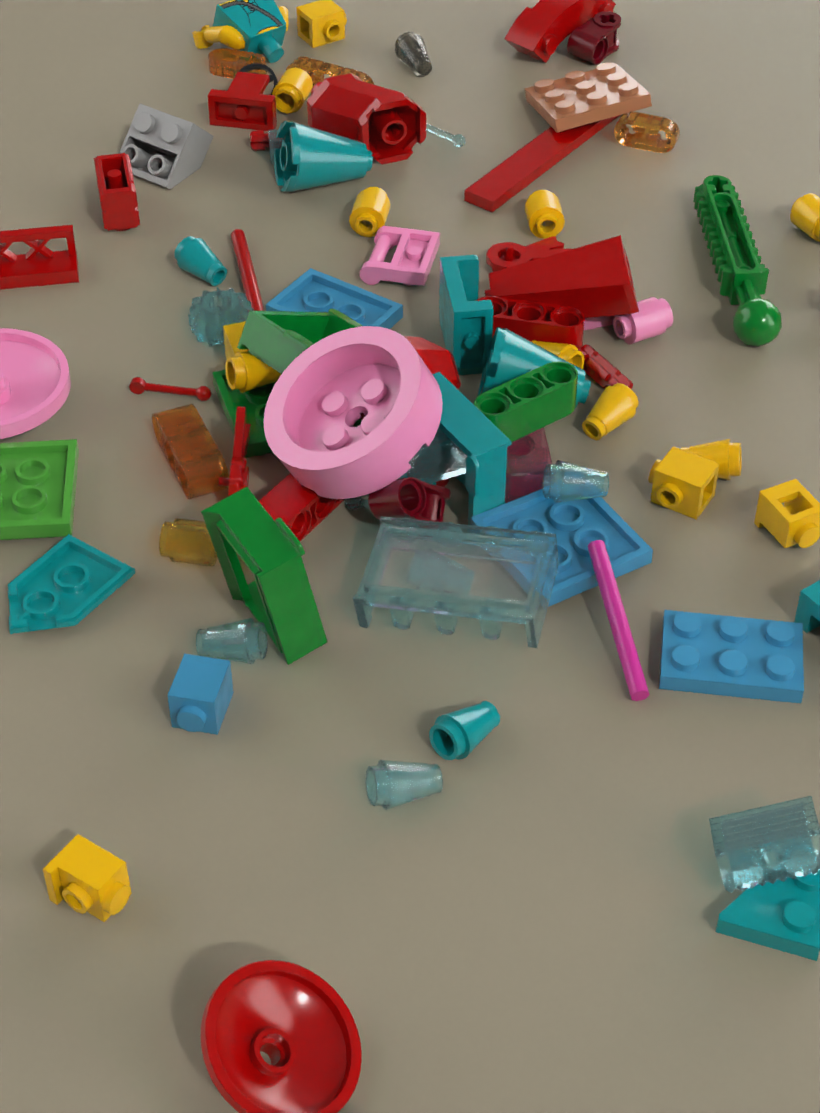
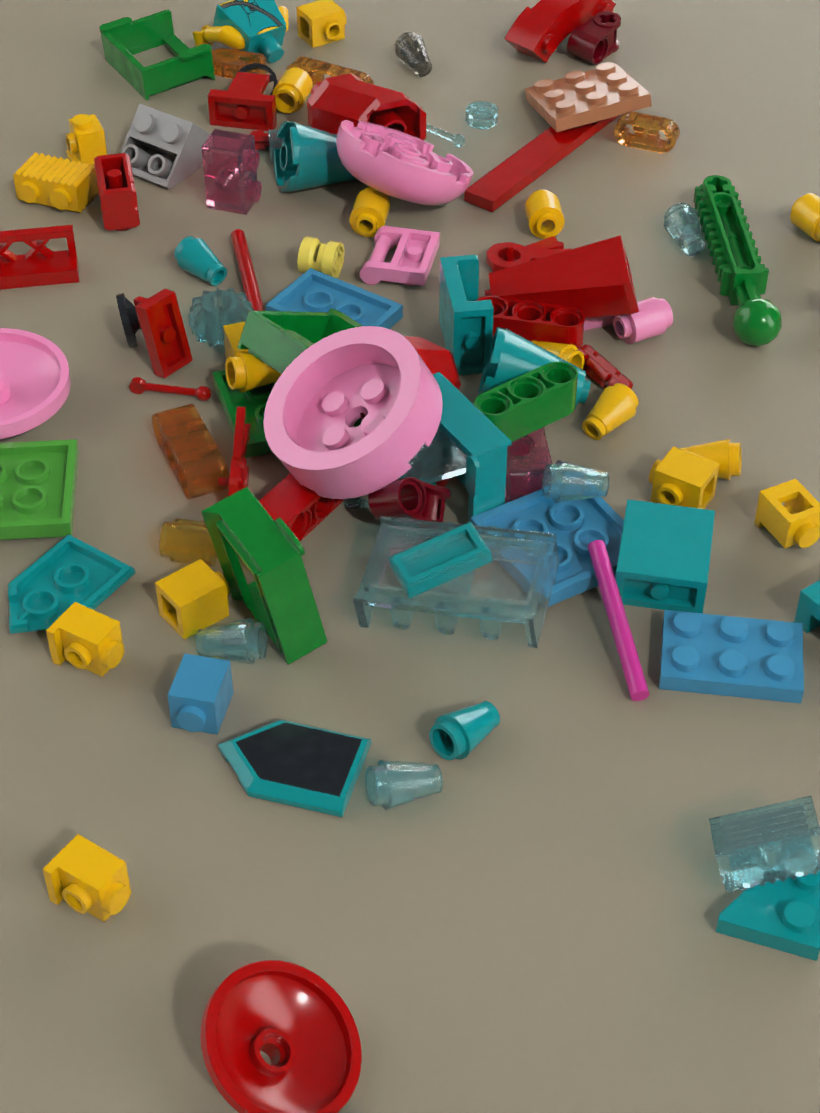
(56, 182): none -> yellow brick
(85, 139): none -> yellow brick
(86, 640): none -> yellow brick
(128, 37): none -> green piece
(161, 327): none -> red piece
(193, 598): none -> yellow brick
(231, 171): none -> clear pink brick
(298, 765): none -> black tile
(321, 256): none -> light yellow wheel
(400, 164): none -> bright pink brick
(440, 559): none -> teal tile
(481, 115): none -> clear light blue tile
(665, 556): none -> teal panel
(684, 227): none -> clear light blue cone

